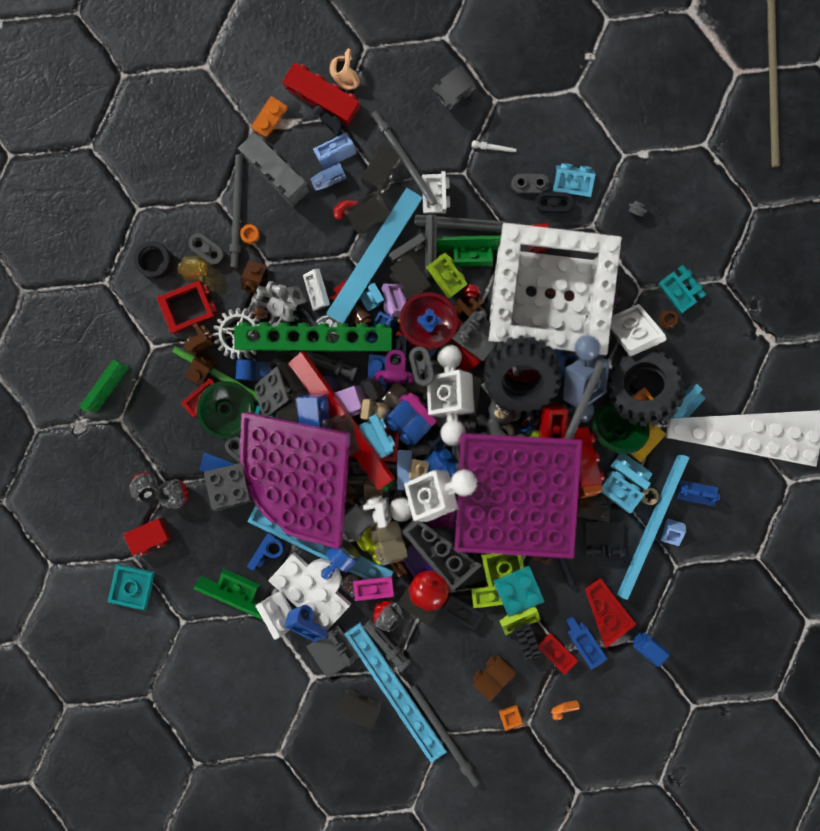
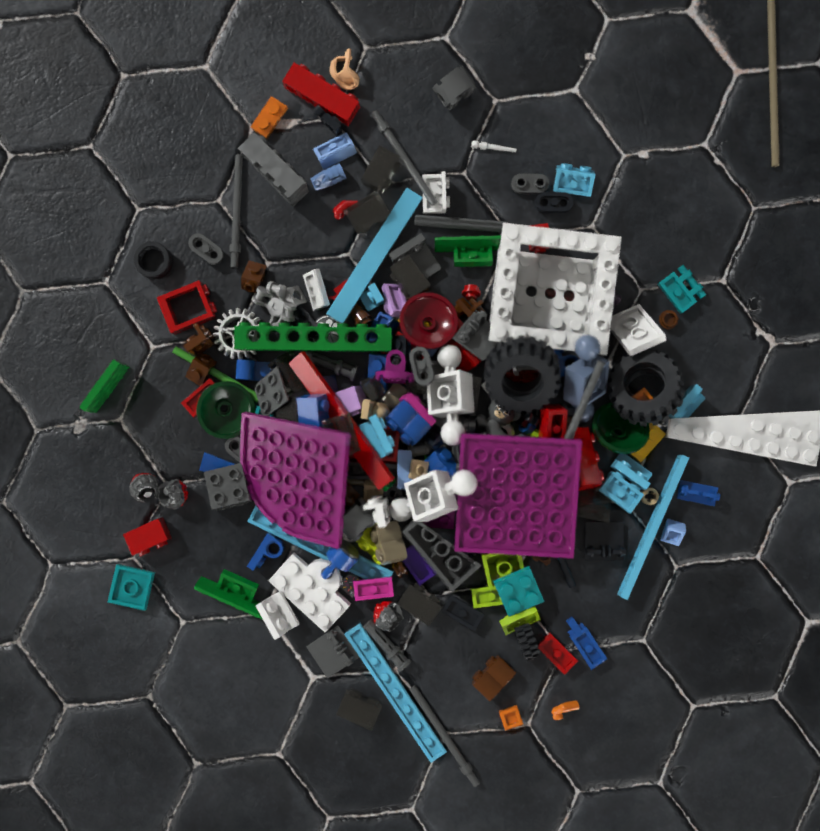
(193, 268): clear yellow head -> none
(250, 234): orange tile -> none
(260, 313): reddish brown plate -> none
(301, 622): blue plate -> none
(428, 590): red cylinder -> none
(429, 326): blue plate -> none
(431, 240): dark grey axle -> none
(446, 275): lime bracket -> none
(590, 491): orange tile -> none
(608, 613): red wing -> none
(637, 208): dark grey plate -> none
(650, 649): blue brick -> none

